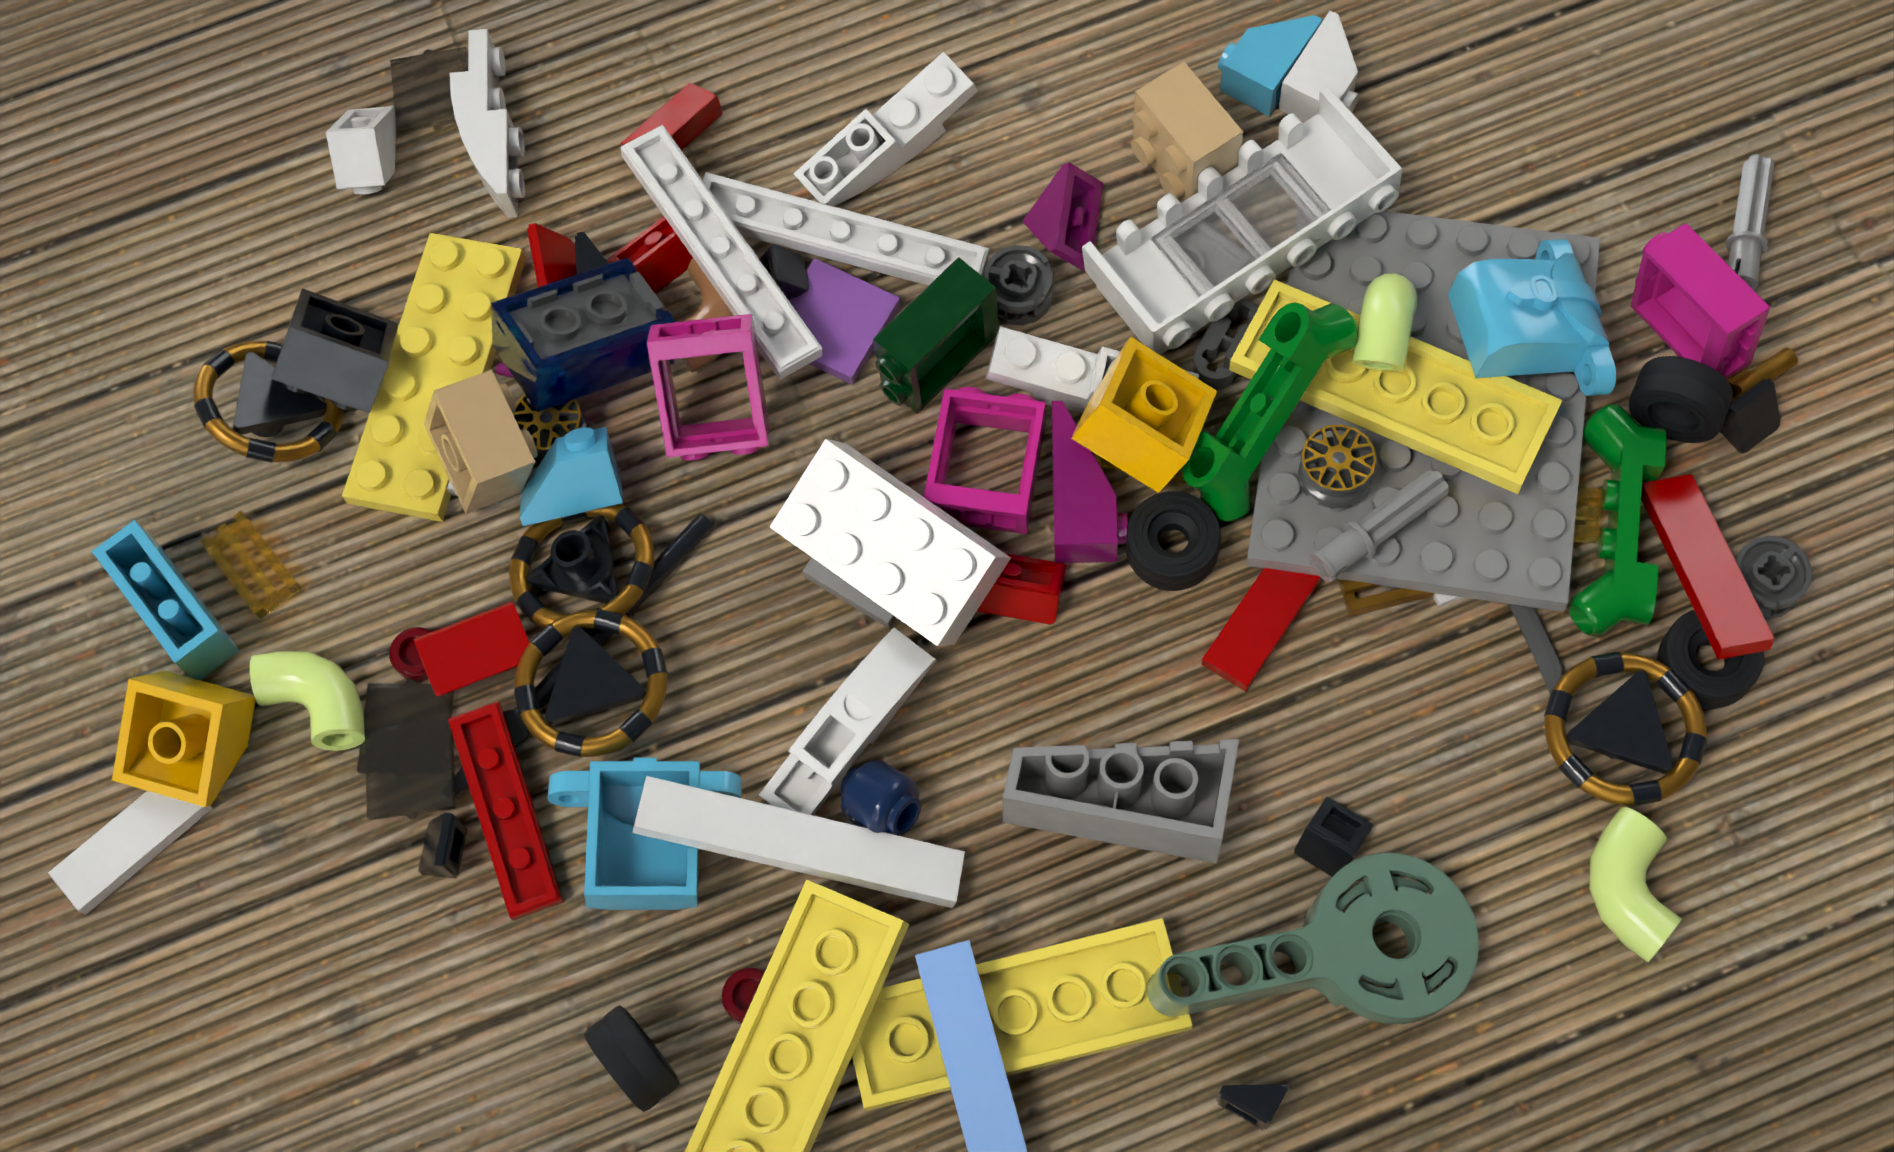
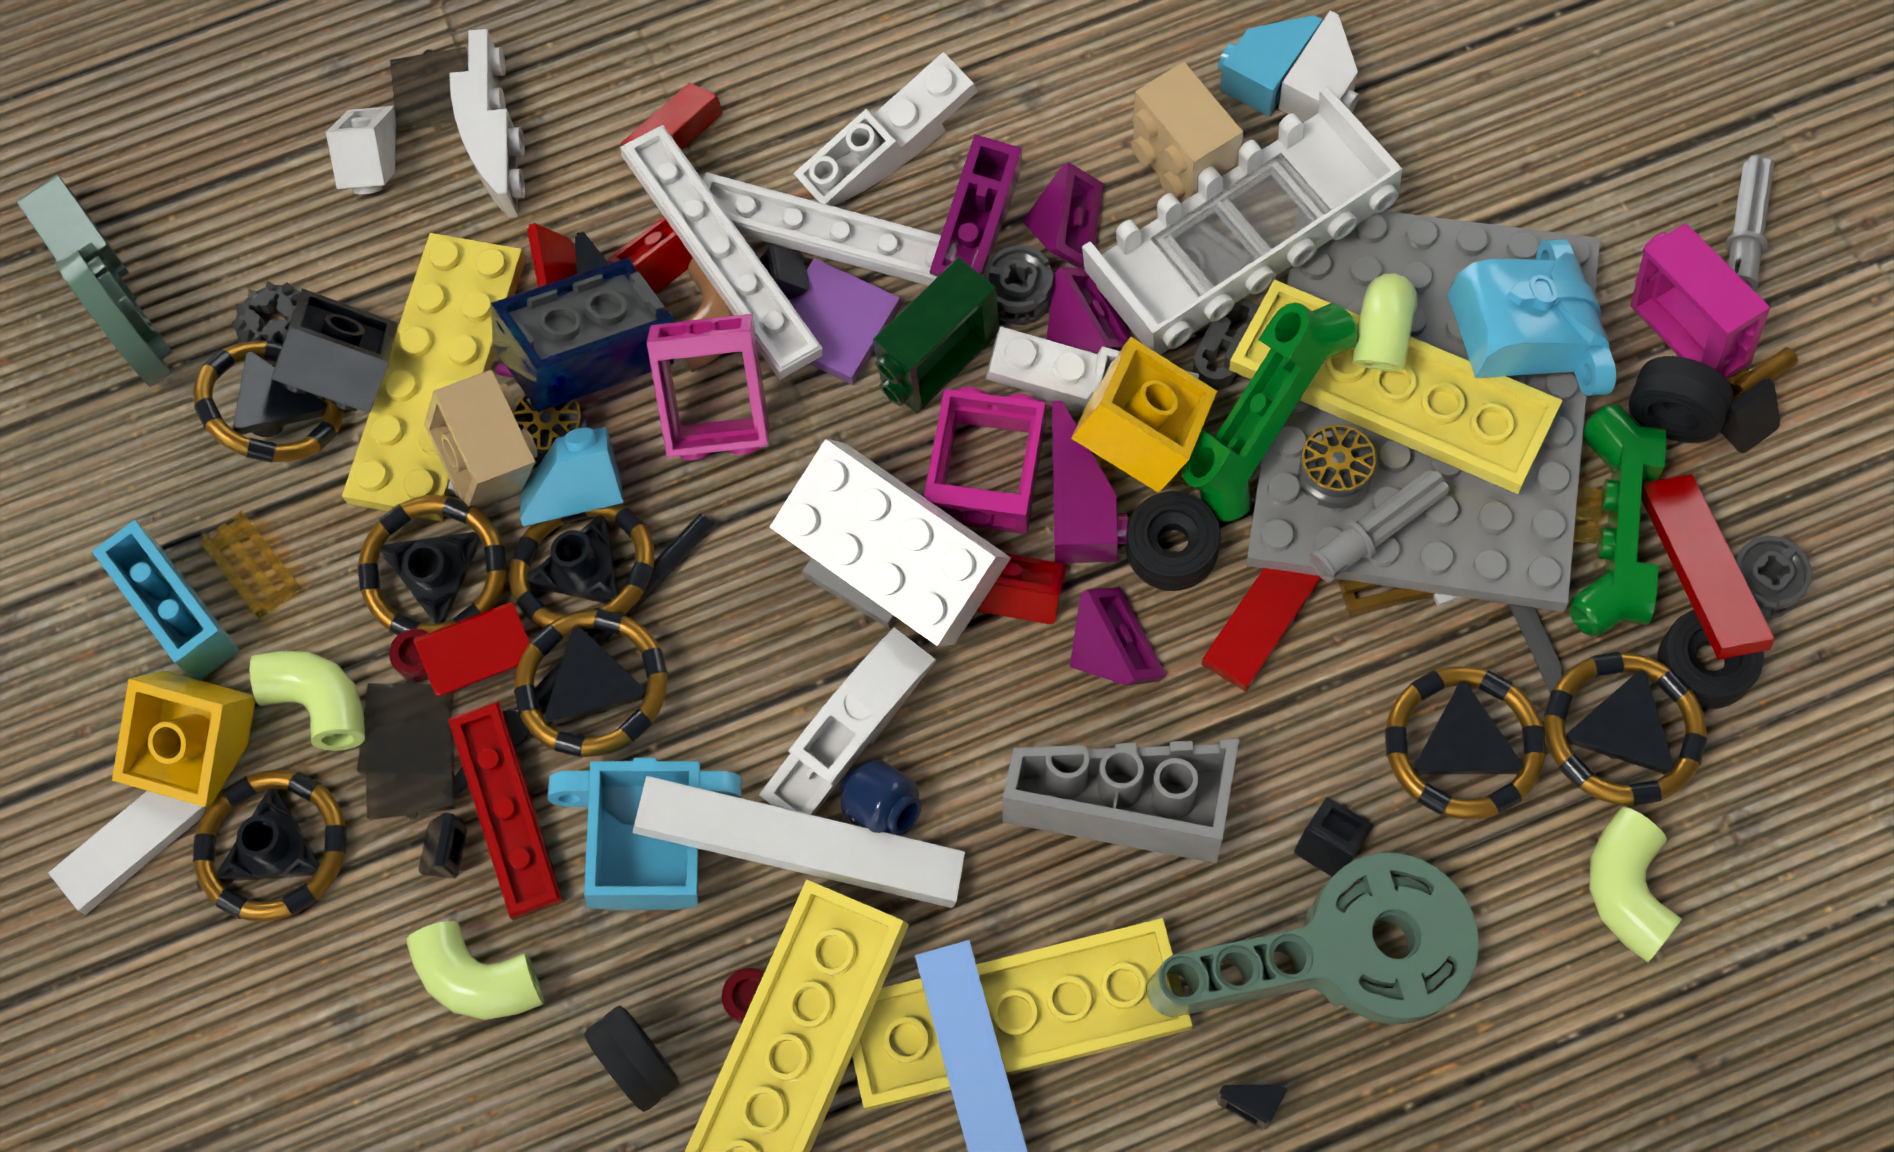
(96, 276): none -> sand green beam
(250, 325): none -> dark grey gear
(269, 845): none -> black piece
(431, 566): none -> black piece
(466, 984): none -> yellowish green cylinder
(979, 204): none -> magenta slope
(1082, 314): none -> magenta slope
(1112, 641): none -> magenta slope
(1466, 742): none -> piece

